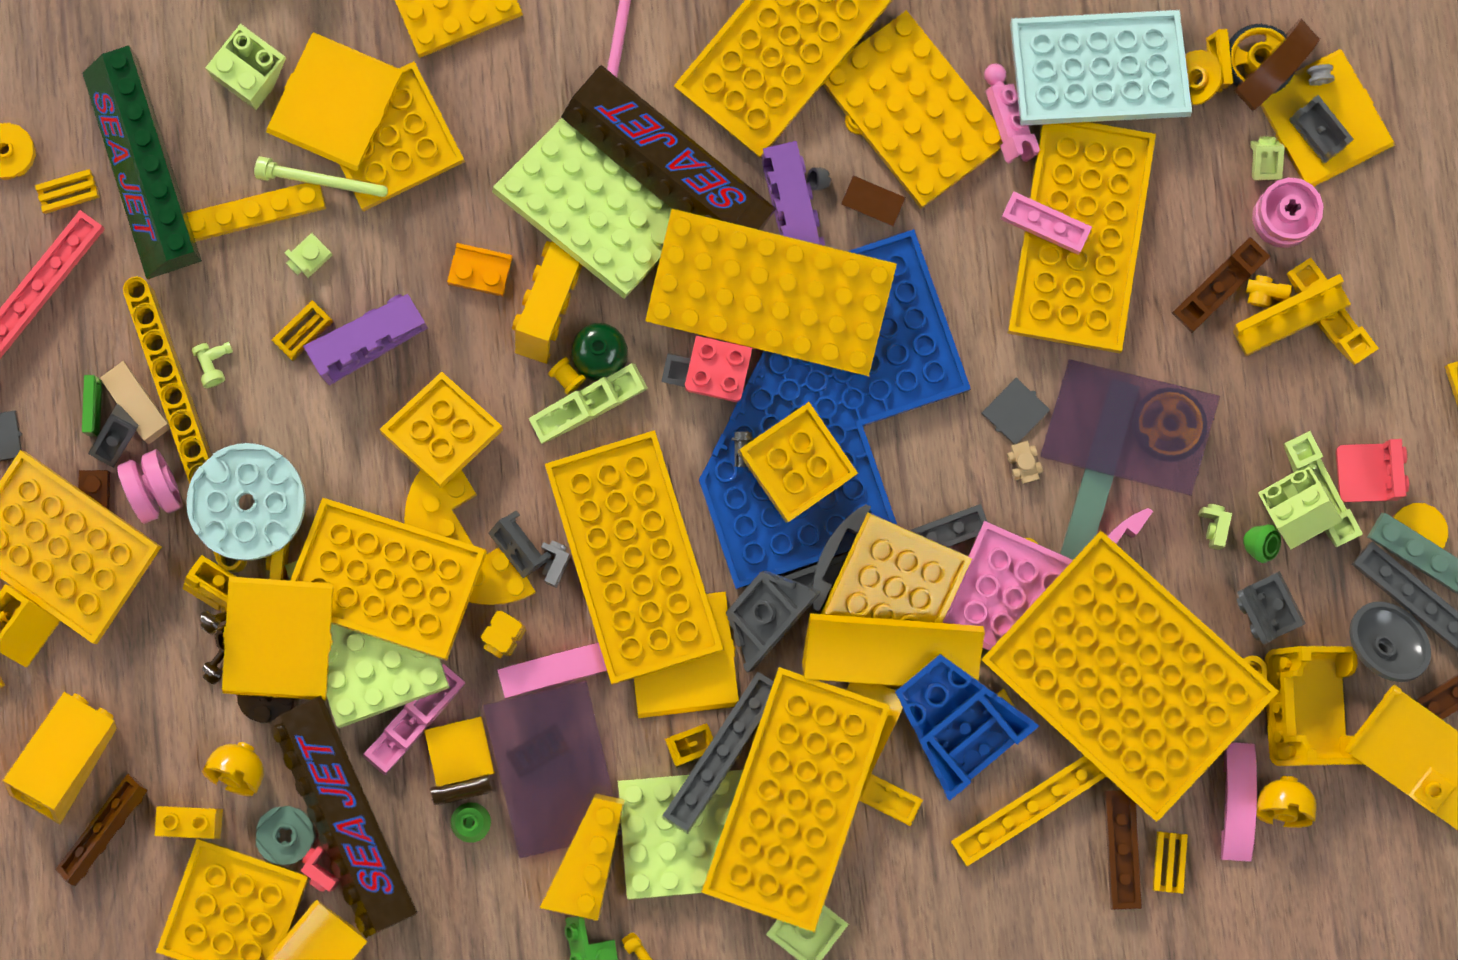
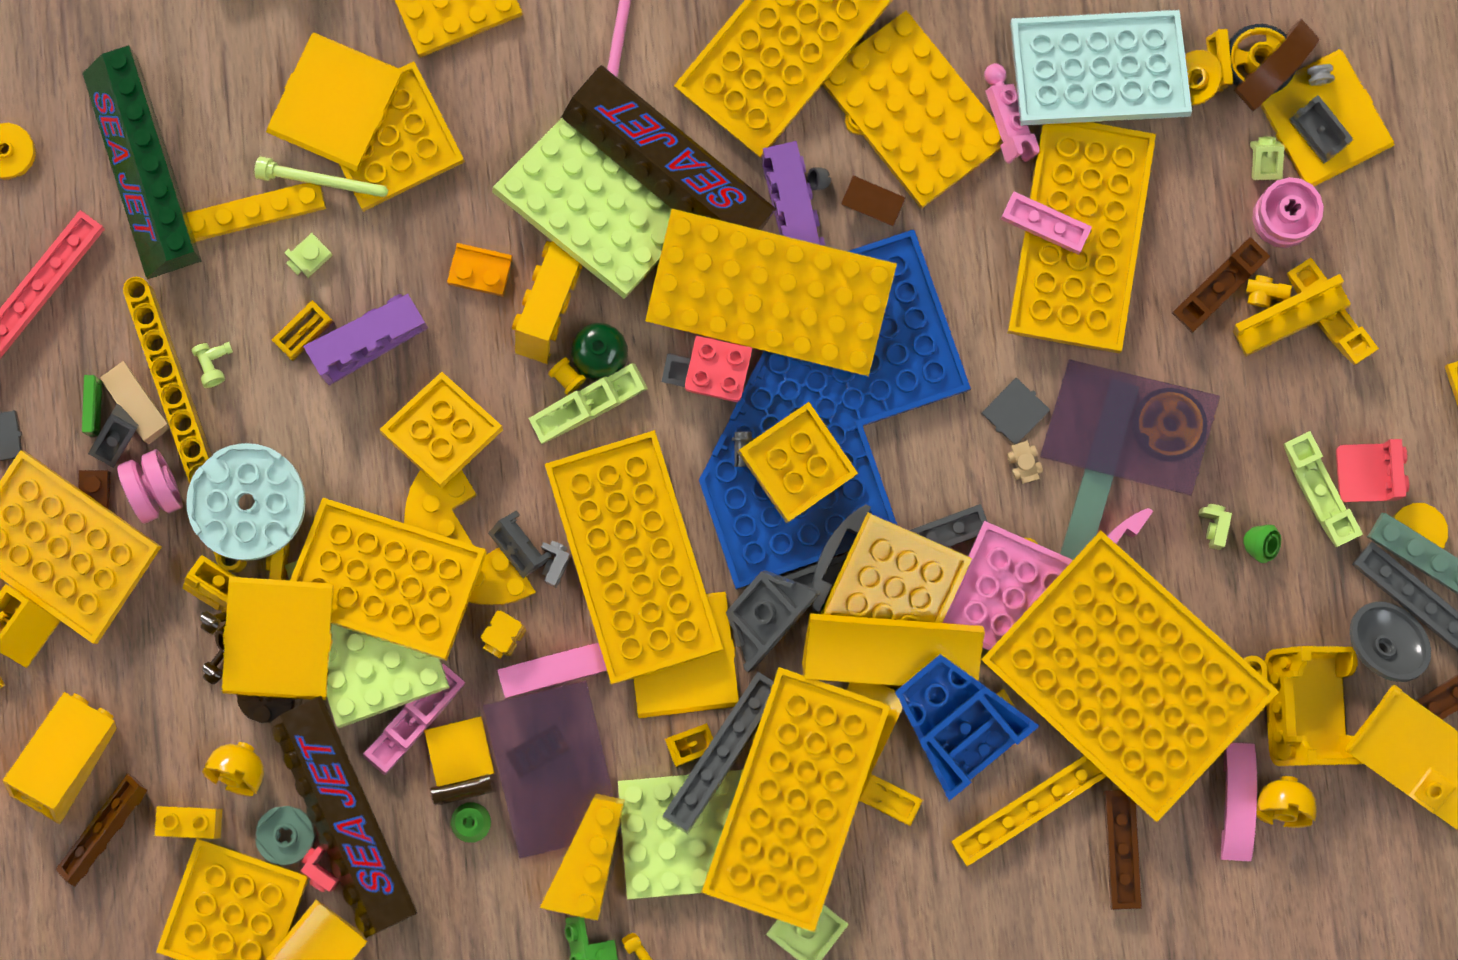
(66, 180): yellow tile -> none
(247, 66): yellowish green slope -> none
(1170, 862): yellow tile -> none
(1270, 608): dark grey bracket -> none
(1299, 506): yellowish green slope -> none

